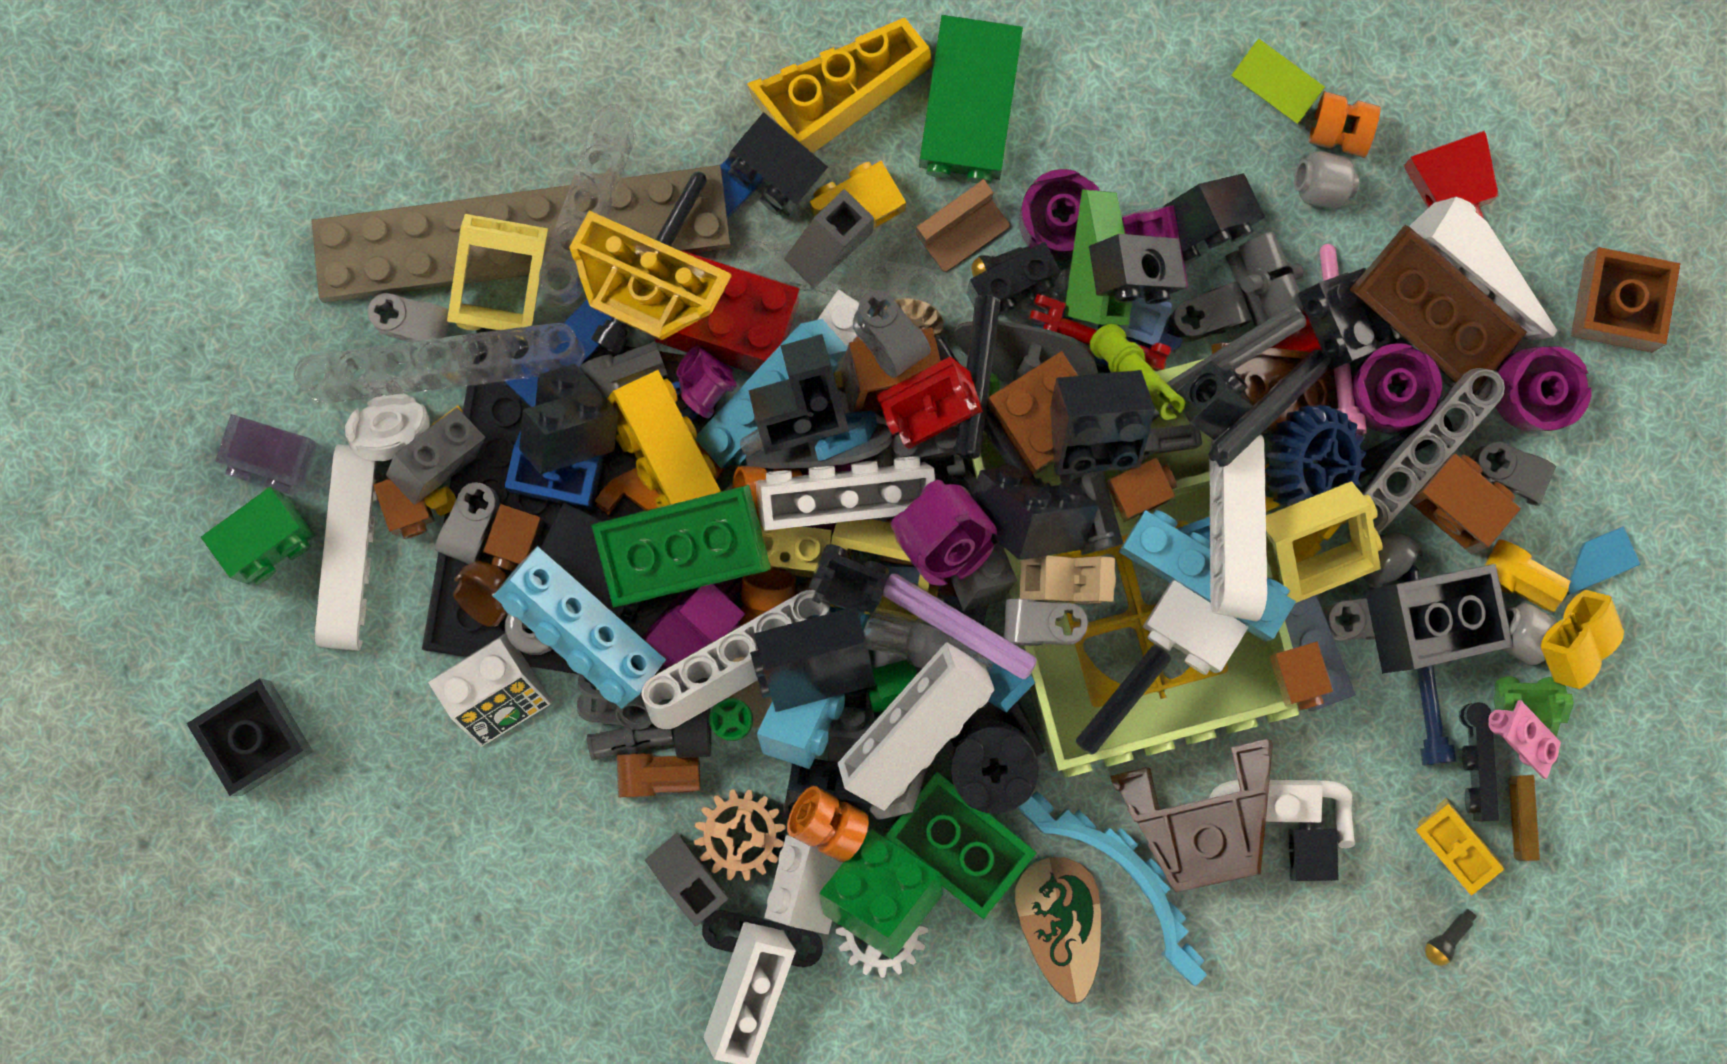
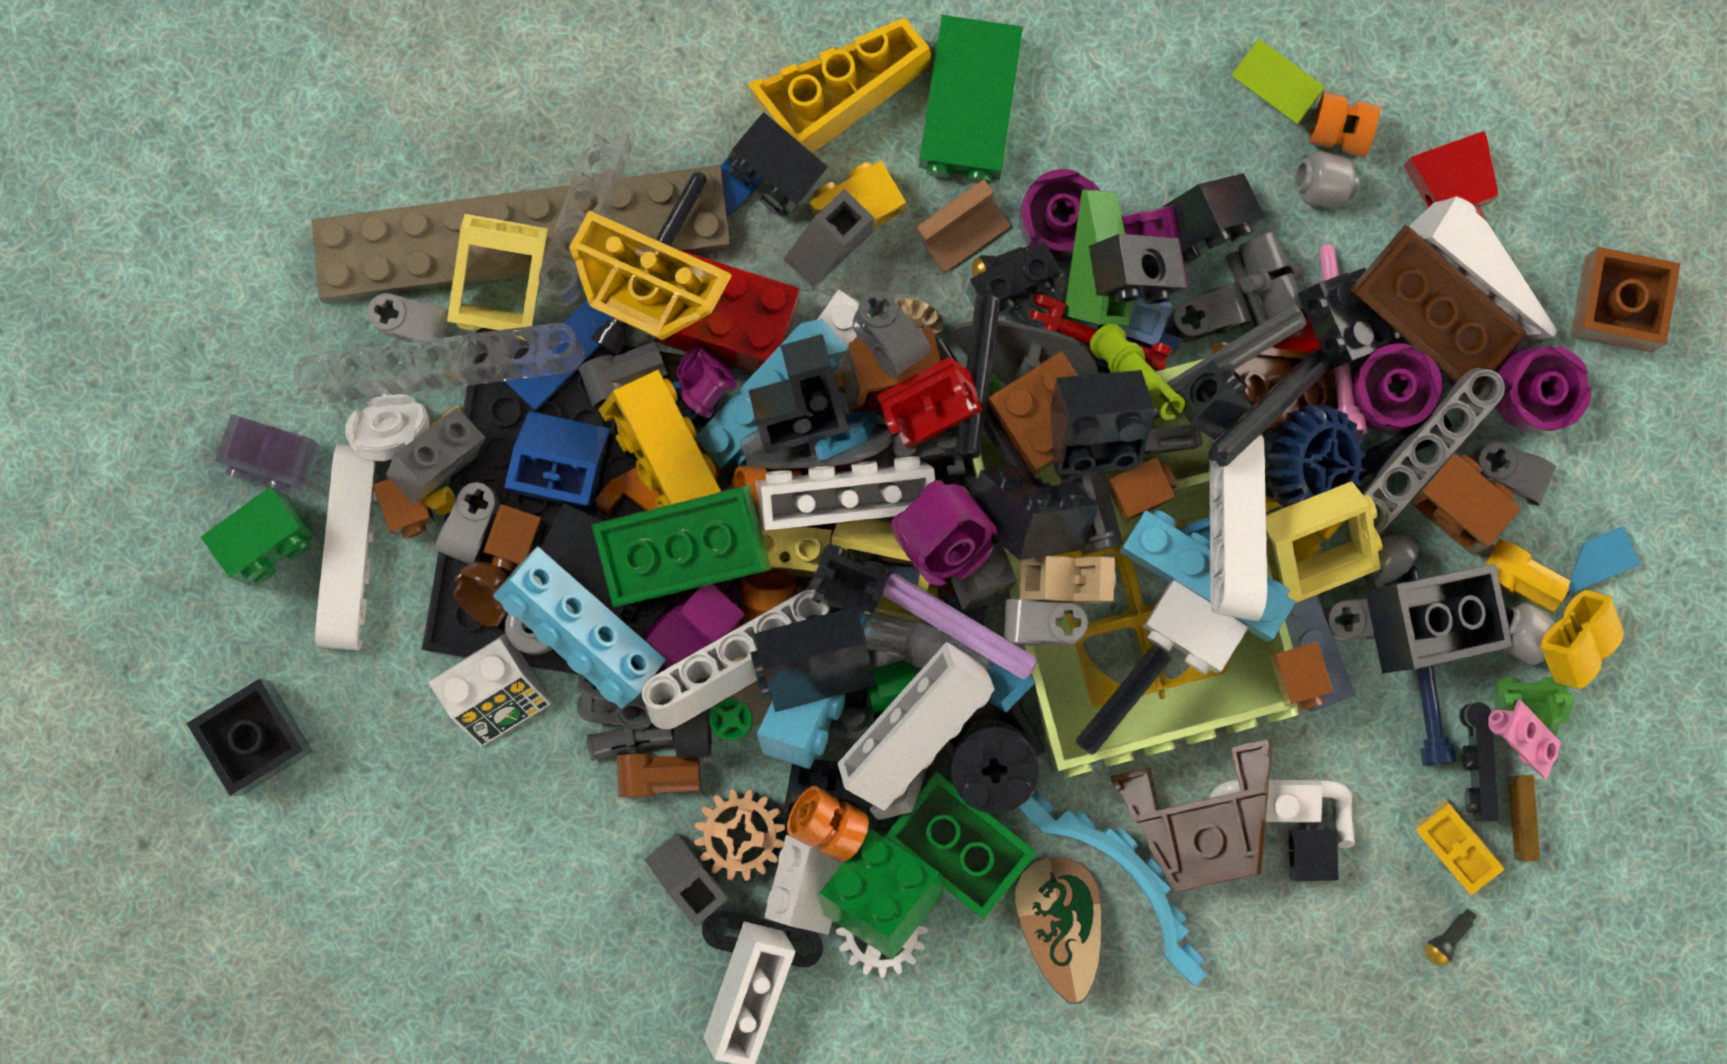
(567, 422): black brick -> none

